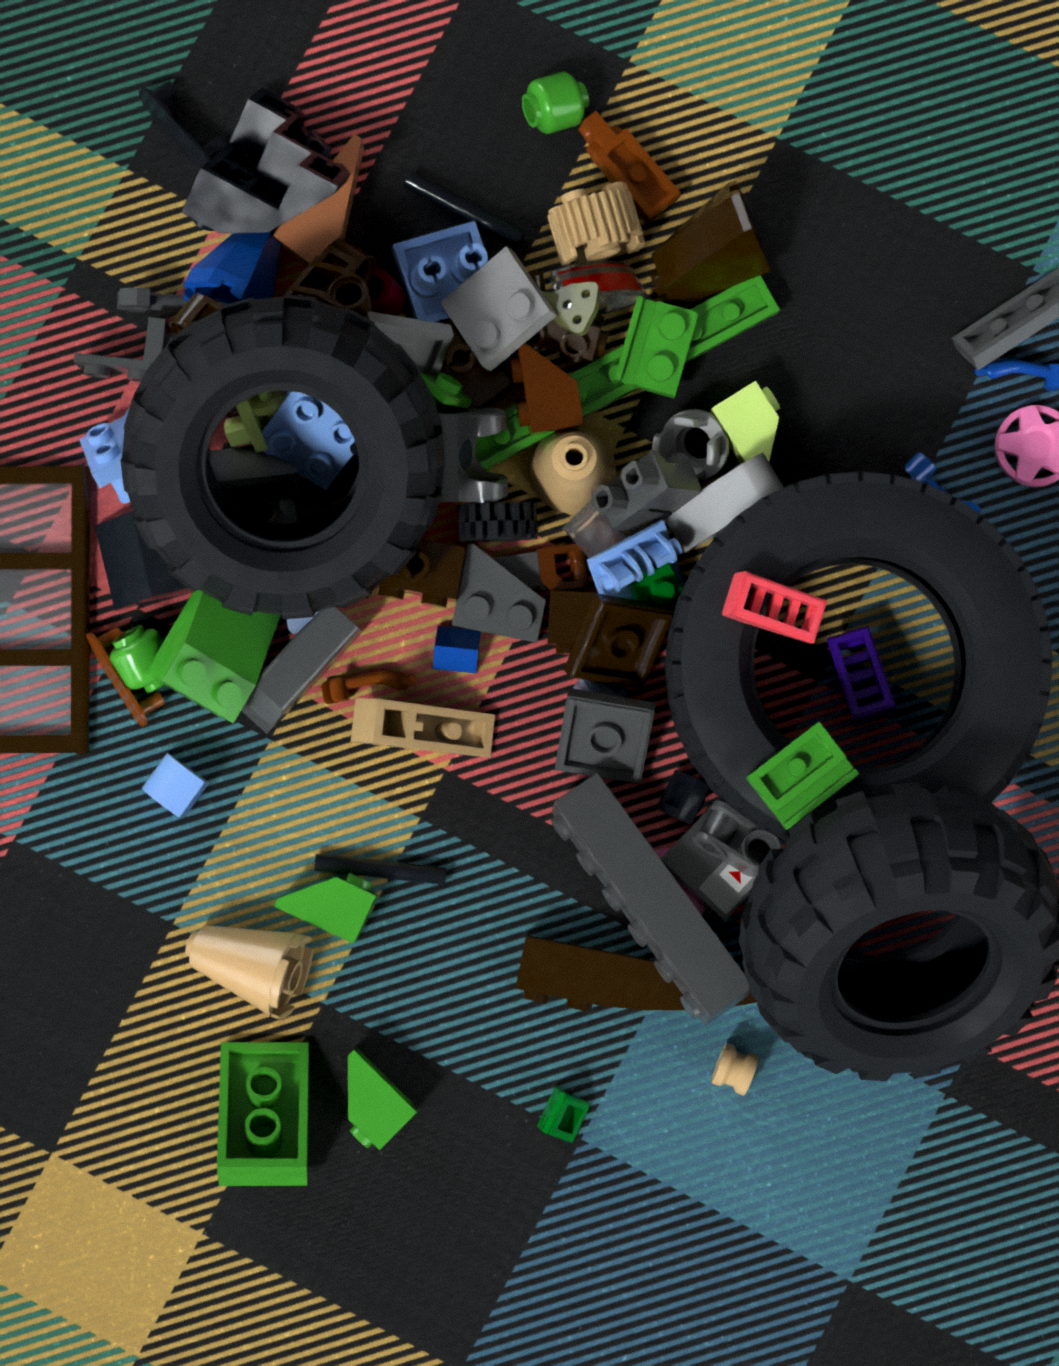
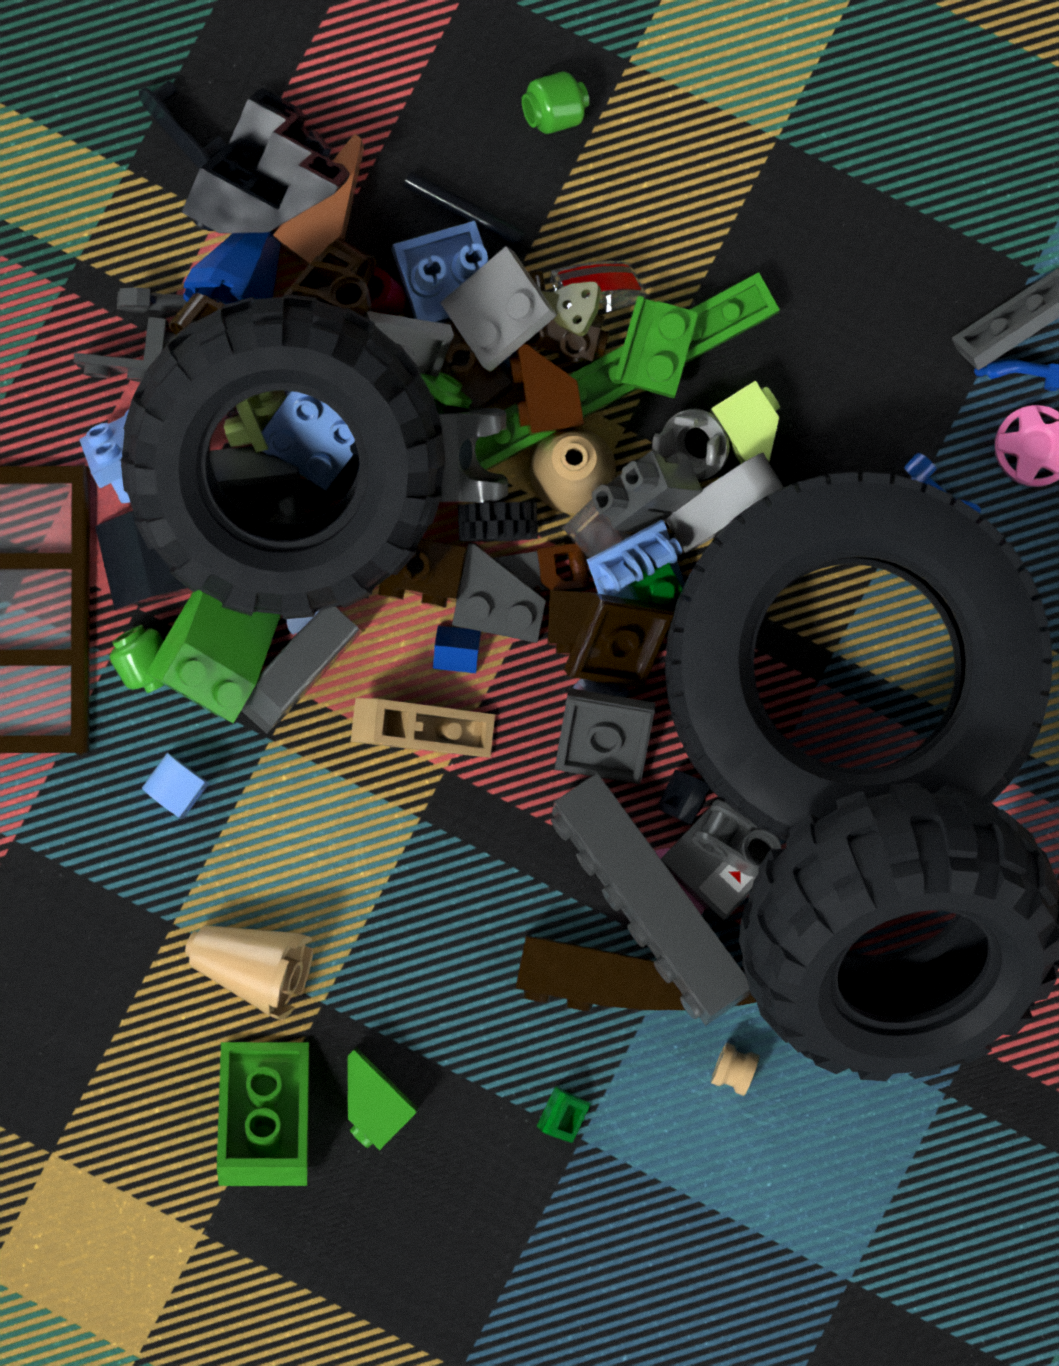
(137, 709): dark orange piece -> none
(333, 905): bright green slope -> none
(337, 689): dark orange piece -> none
(380, 869): black bar -> none
(595, 224): tan brick -> none
(625, 160): dark orange hinge -> none
(710, 251): dark brown slope -> none
(738, 594): coral slope -> none
(802, 775): bright green plate -> none
(874, 711): dark purple slope -> none

